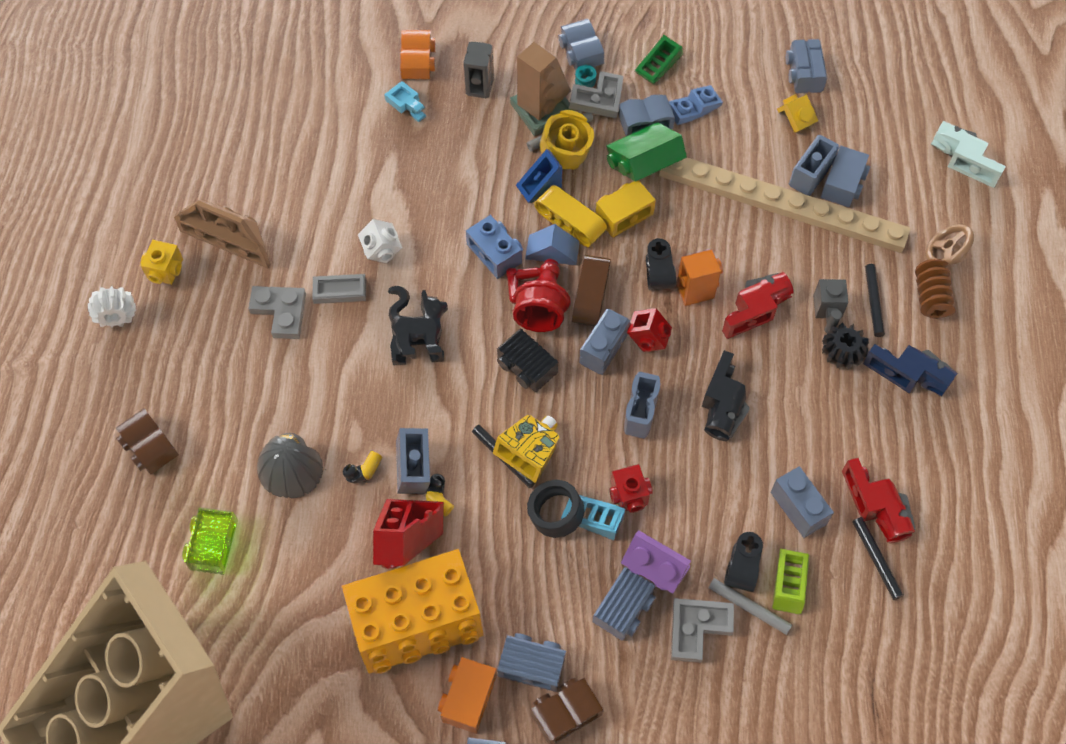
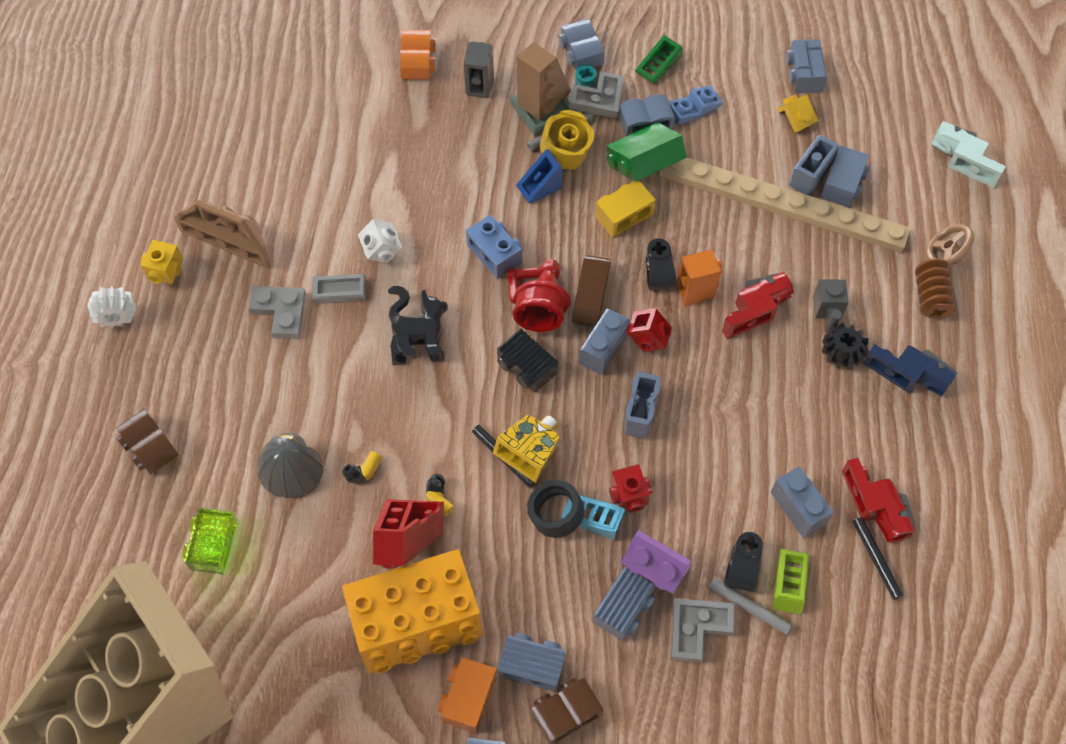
(405, 98): medium azure plate -> none
(412, 461): sand blue brick -> none
(553, 244): medium blue slope -> none
(570, 215): yellow beam -> none
(725, 401): black plate -> none
(874, 299): black bar -> none

